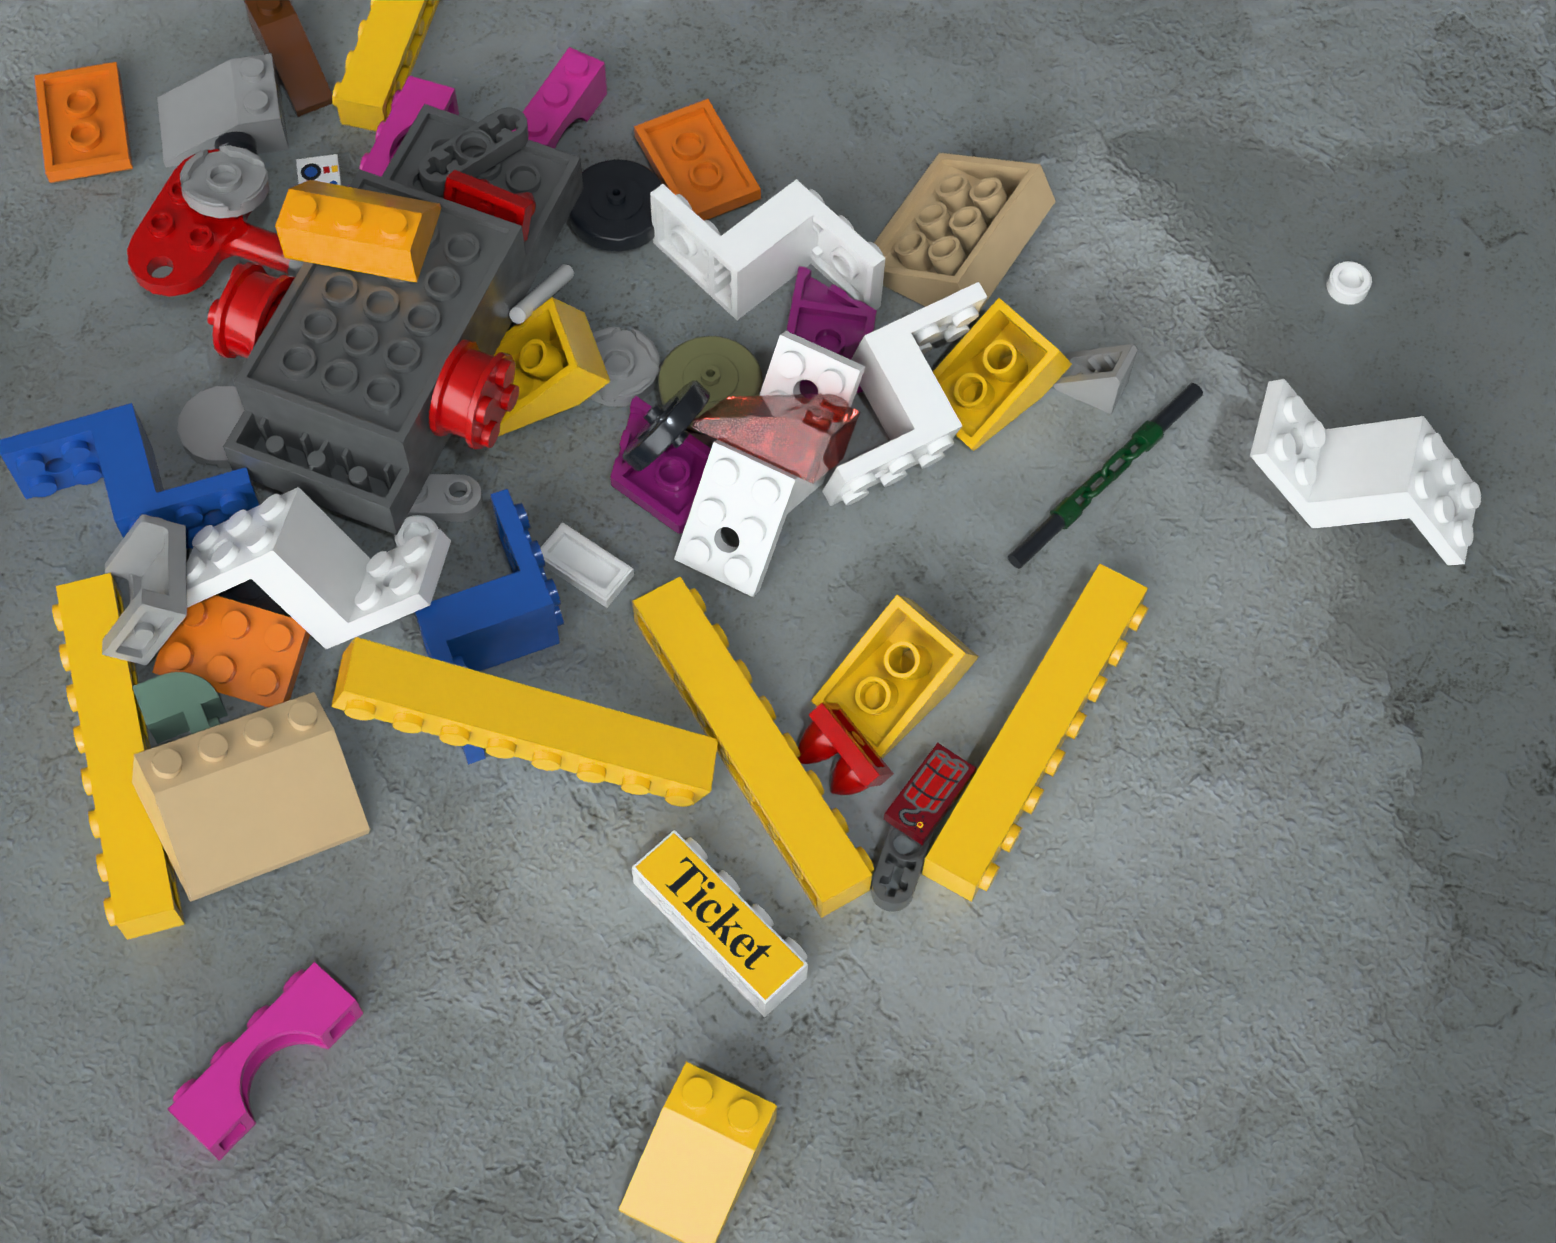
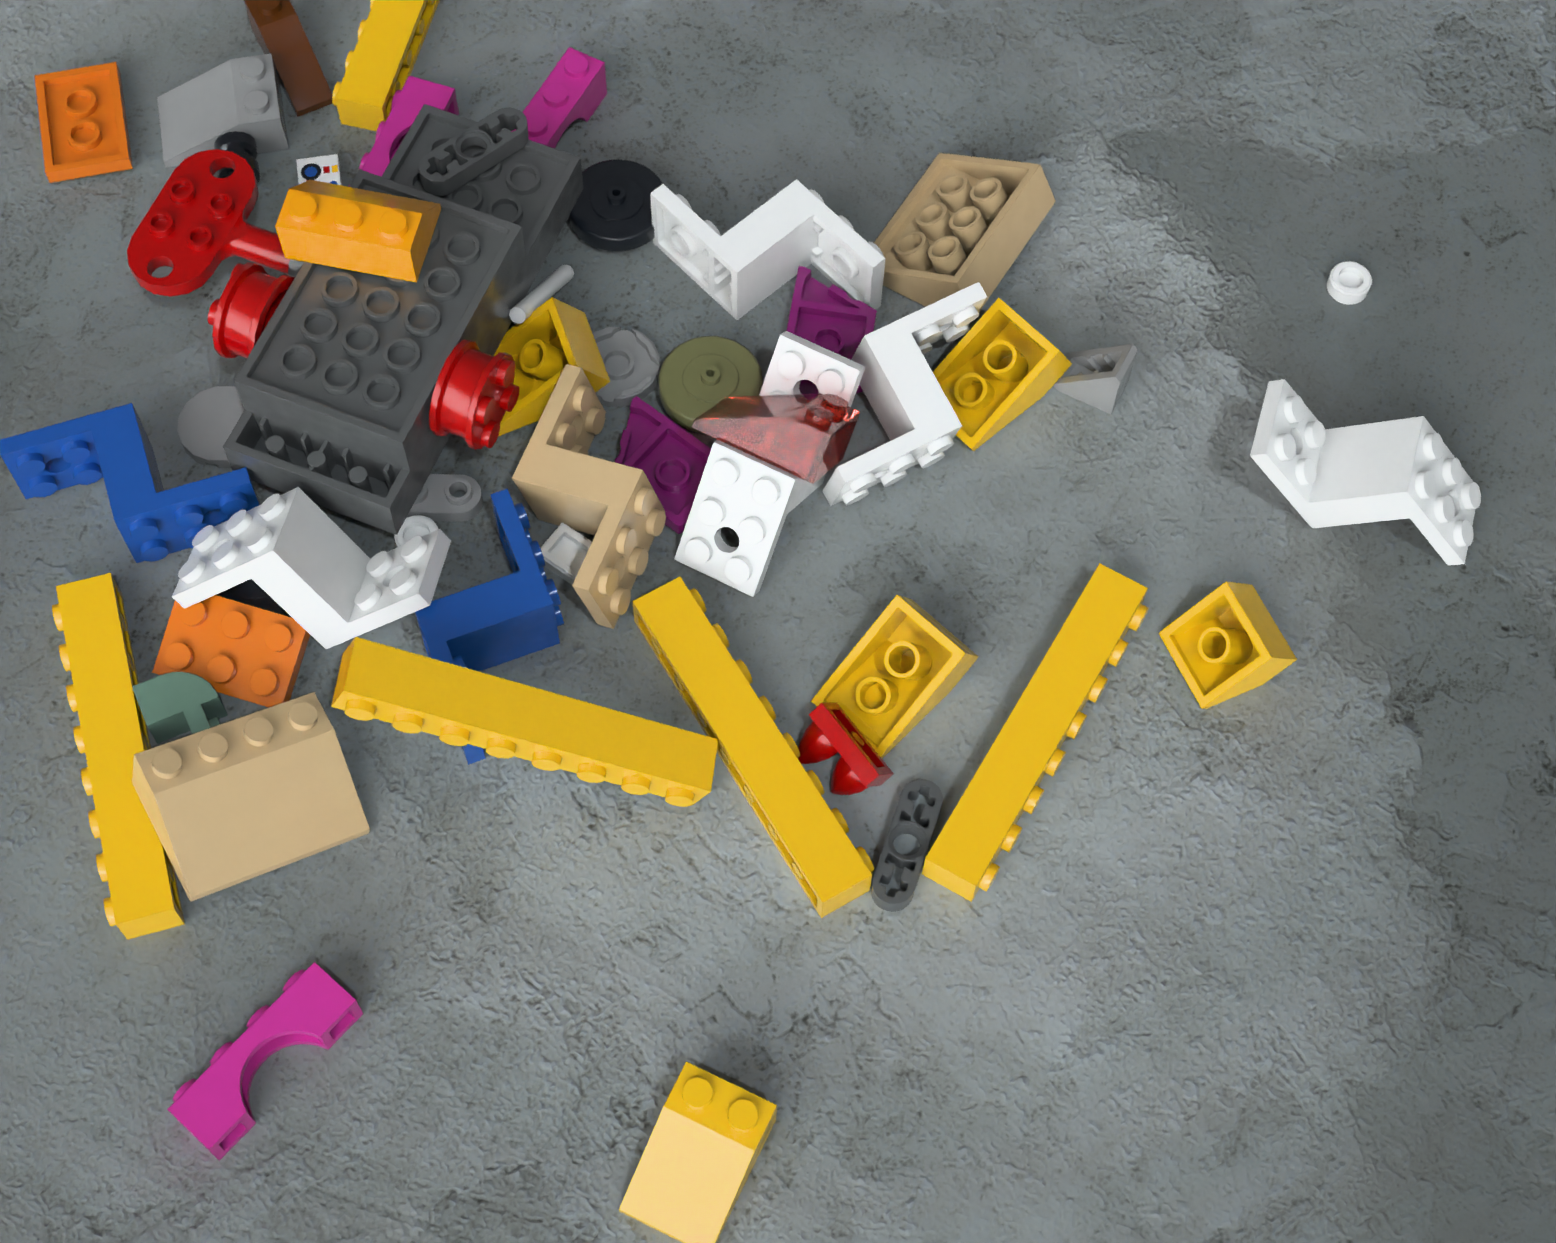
(155, 565): light grey panel -> none
(224, 182): light grey tile -> none
(490, 199): red tile -> none
(590, 496): none -> tan bracket
(666, 425): black wheel -> none
(698, 159): orange plate -> none
(721, 922): brick -> none
(929, 793): tile -> none
(1069, 510): piece -> none
(1227, 644): none -> yellow slope

